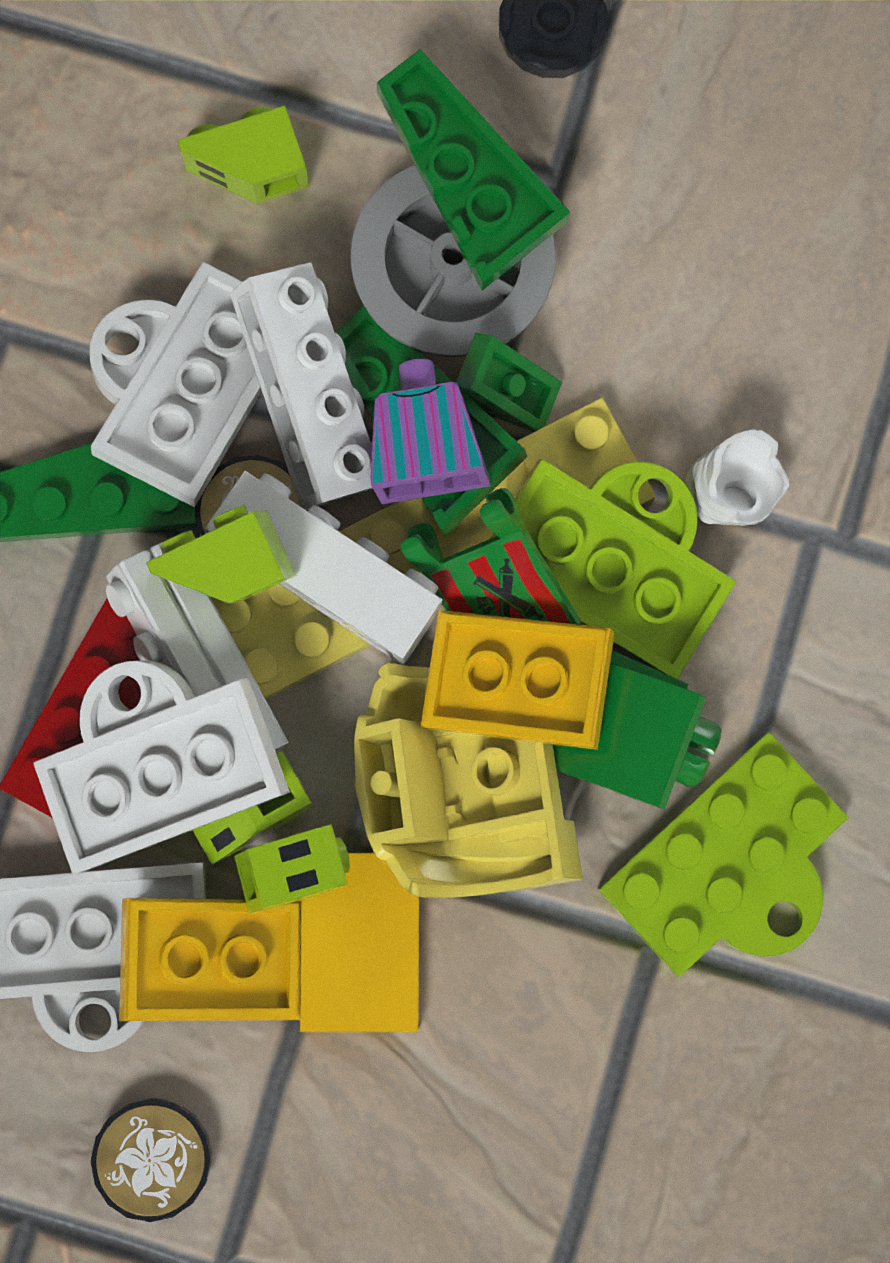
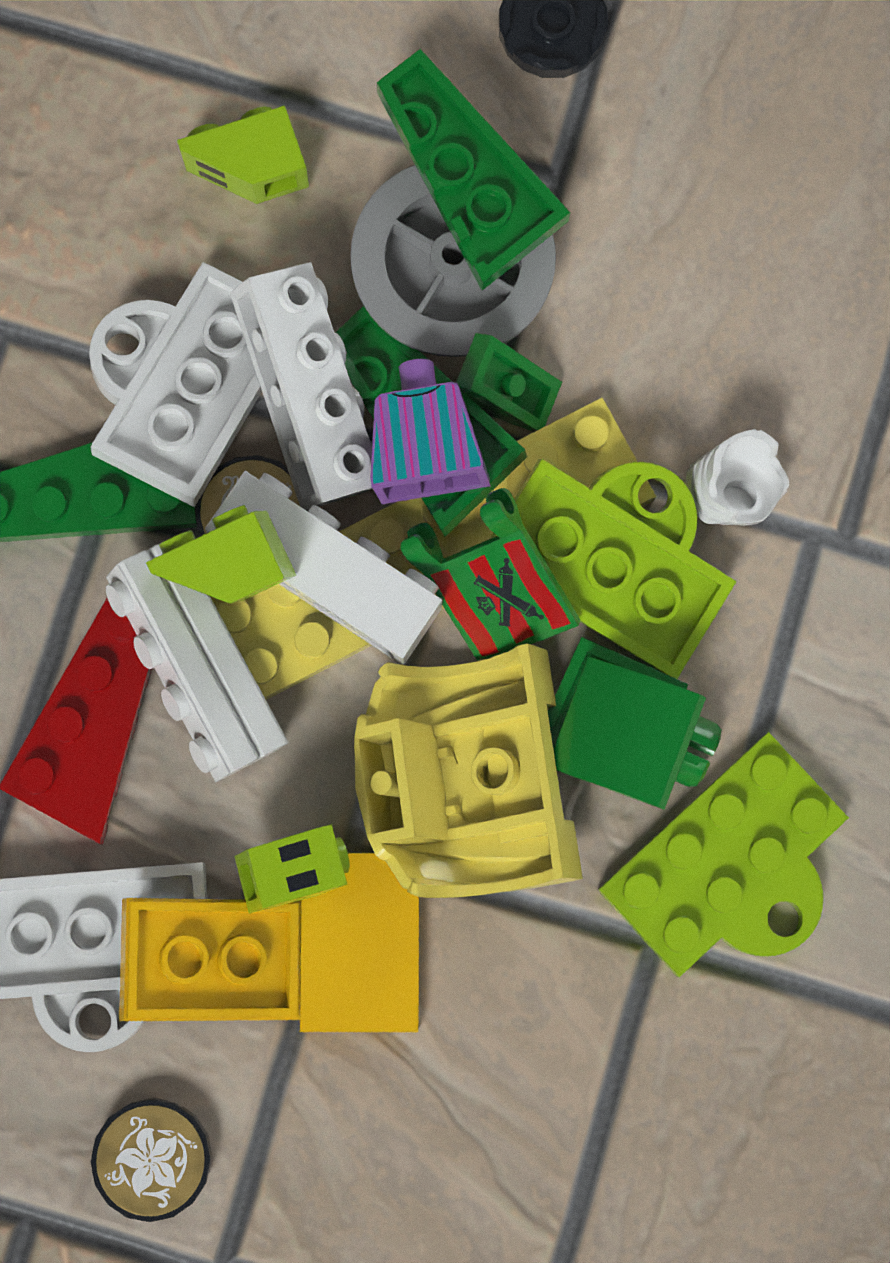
(156, 766): white plate -> none
(245, 827): lime slope -> none
(518, 679): yellow tile -> none

